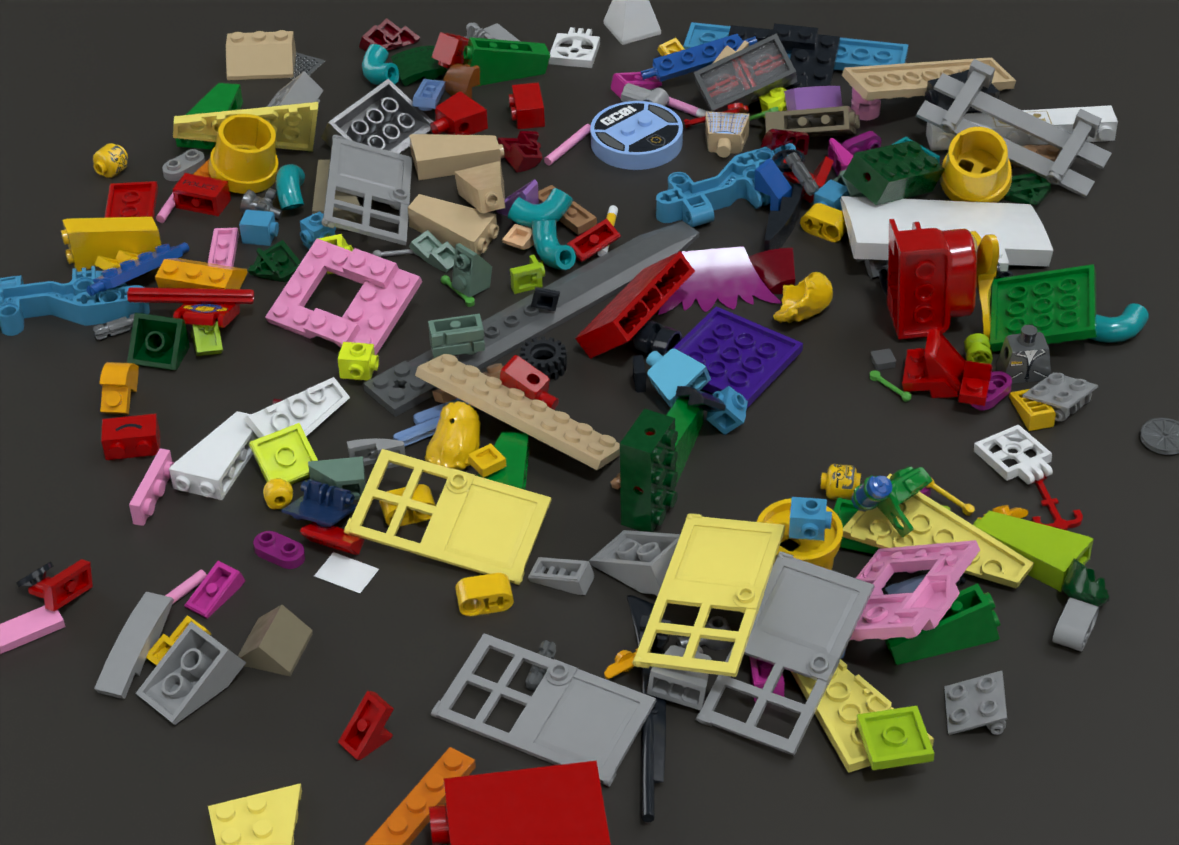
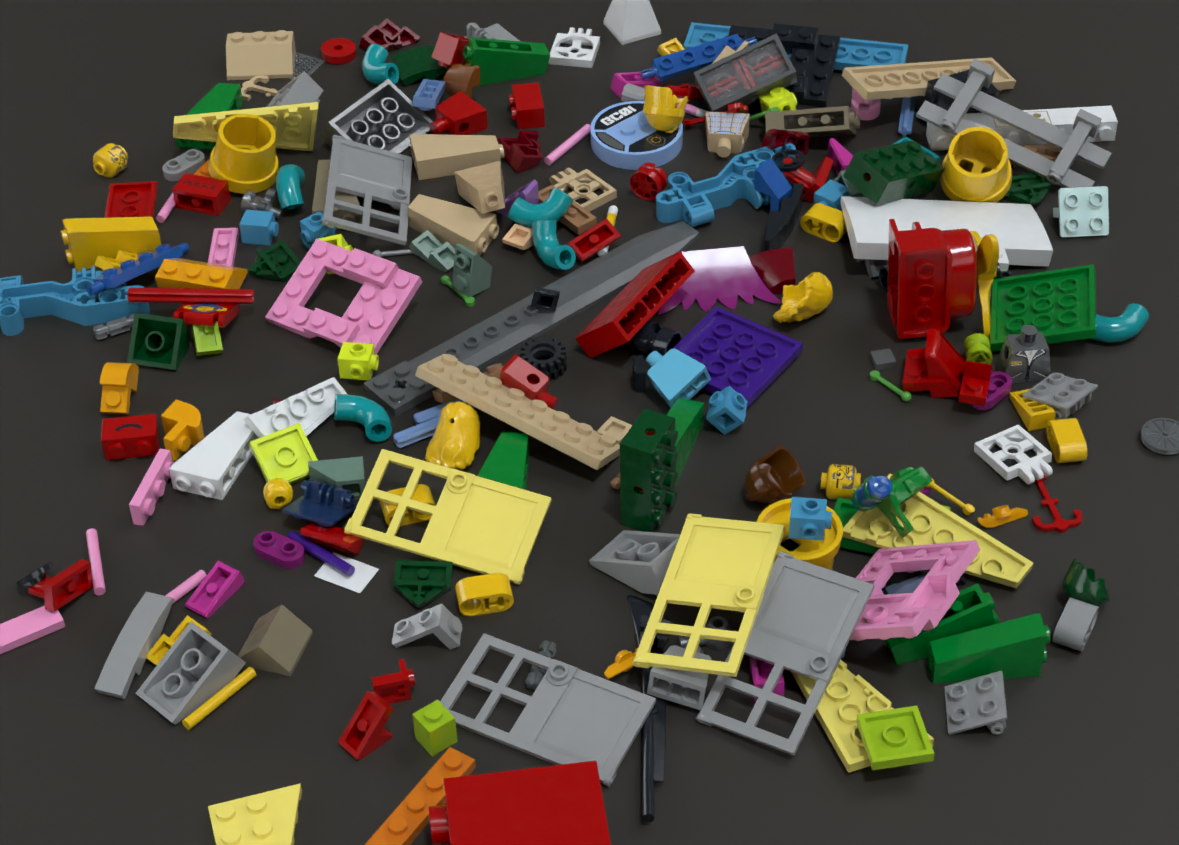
(95, 560): none -> bright pink bar
(182, 428): none -> light orange brick
(219, 698): none -> yellow bar
(249, 86): none -> tan piece
(323, 554): none -> dark purple bar
(338, 51): none -> red piece
(365, 412): none -> teal cylinder
(371, 449): light grey slope -> none
(395, 686): none -> red bracket
(422, 580): none -> dark green slope
(433, 620): none -> light grey bracket
(434, 727): none -> lime brick
(456, 335): sand green brick -> none
(487, 460): yellow plate -> none
(527, 276): lime bracket -> none
(577, 583): light grey slope -> none
(584, 181): none -> tan piece
(614, 428): none -> tan plate
(648, 181): none -> red wheel
(661, 109): none -> yellow helmet
(683, 90): none -> red pin
(700, 399): black slope -> none
(774, 477): none -> reddish brown helmet
(802, 173): dark grey axle -> none
(813, 97): medium lavender slope -> none
(862, 142): magenta plate -> none
(907, 116): none -> medium blue axle
(1008, 647): none -> green slope
(1043, 545): lime slope -> none
(1066, 440): none -> yellow beam
(1083, 211): none -> light aqua bracket

